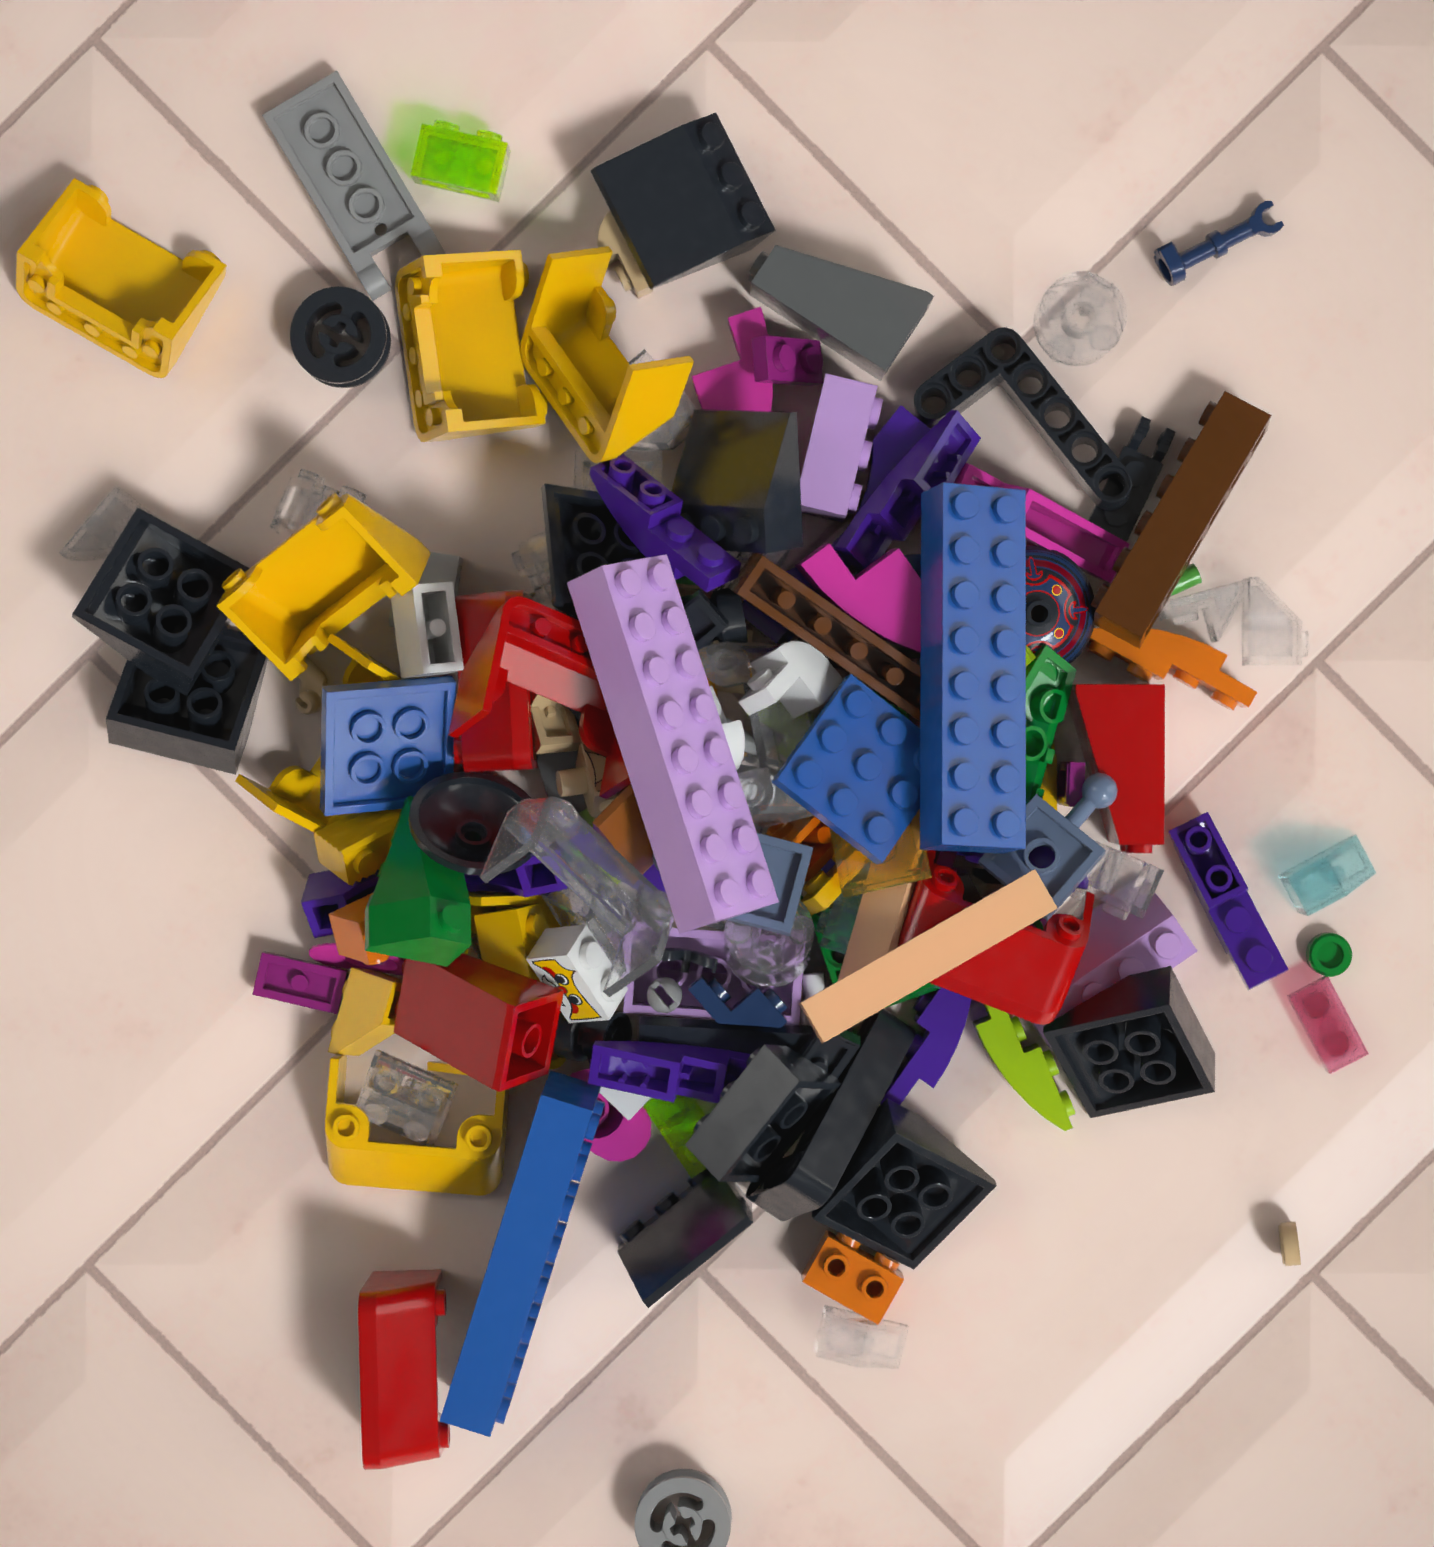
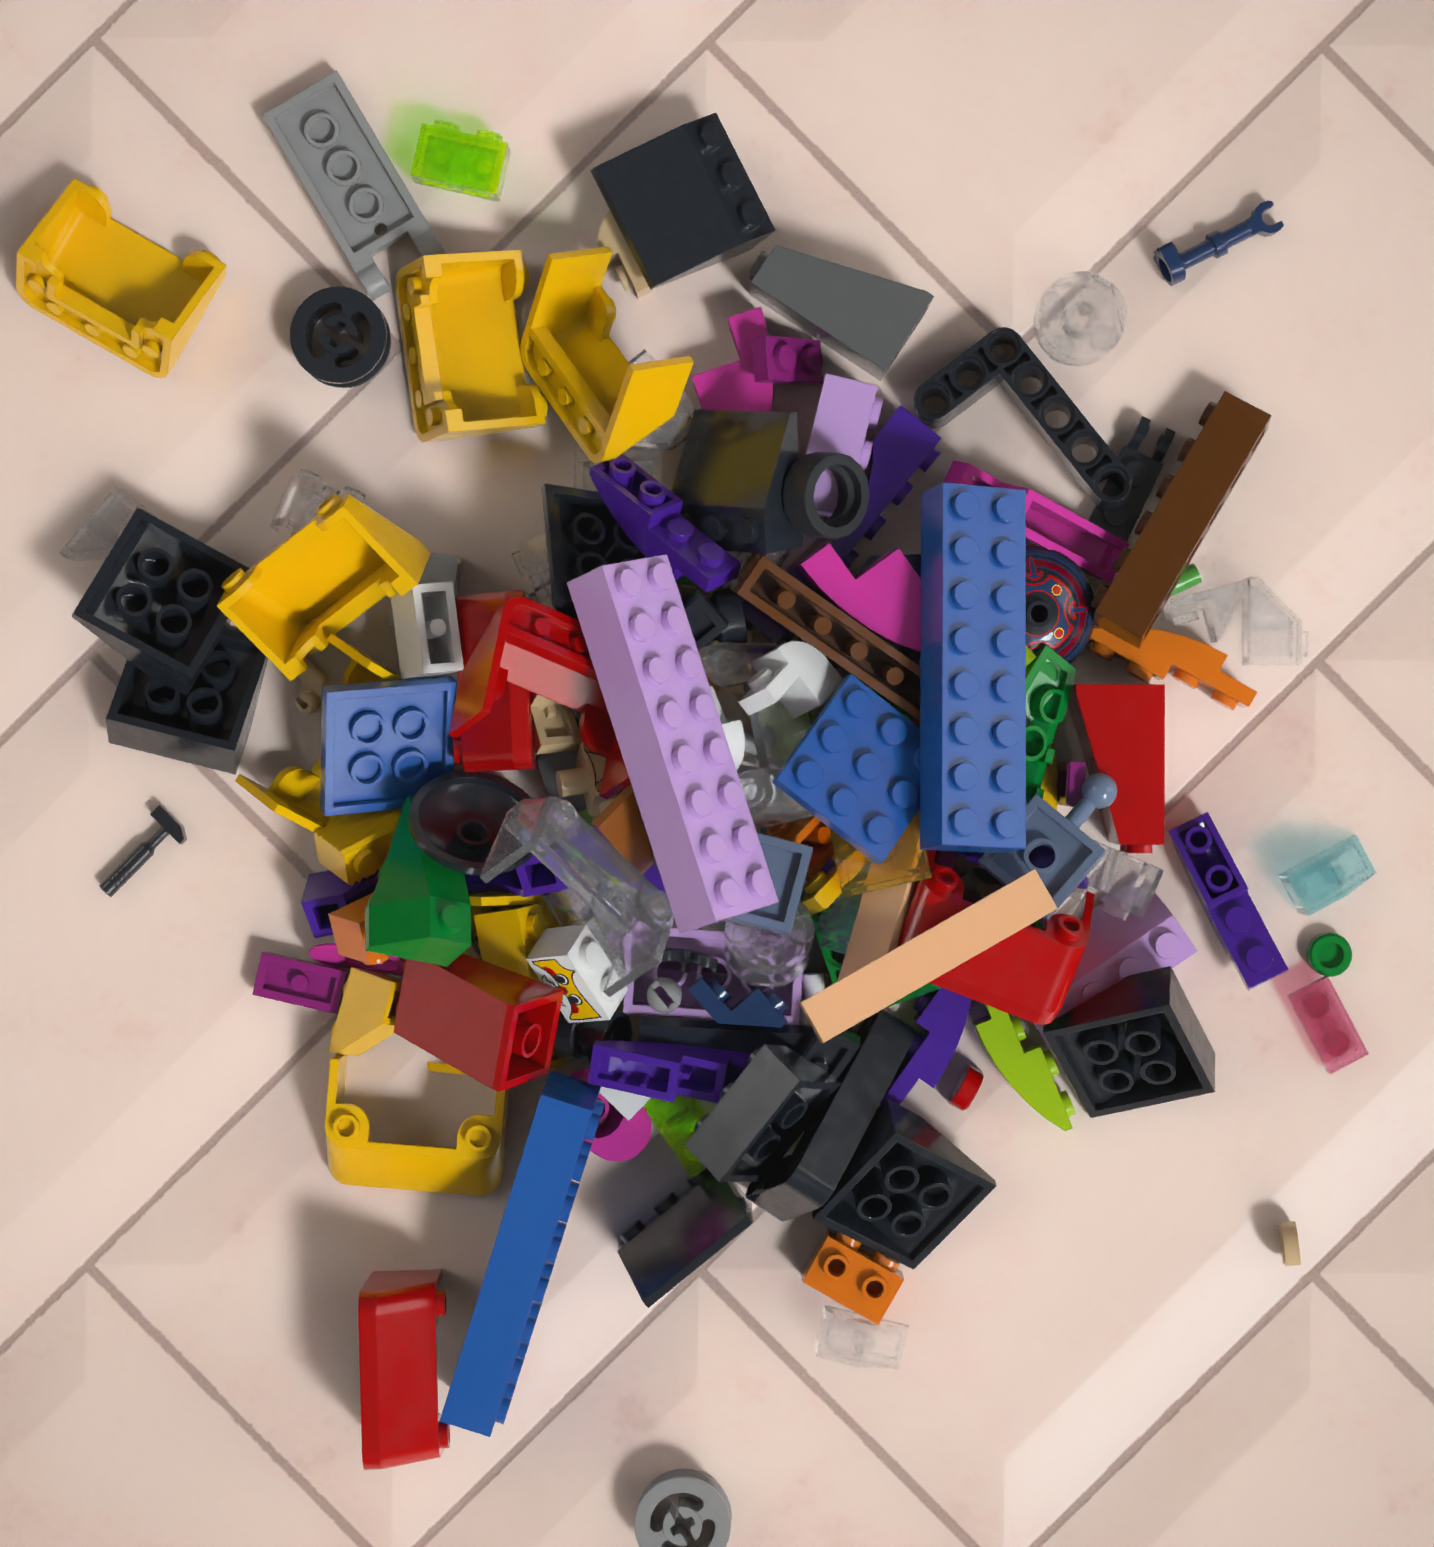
(144, 850): none -> black piece
(407, 1098): clear slope -> none
(852, 495): none -> black tyre
(897, 500): dark purple slope -> none
(966, 1087): none -> red tile

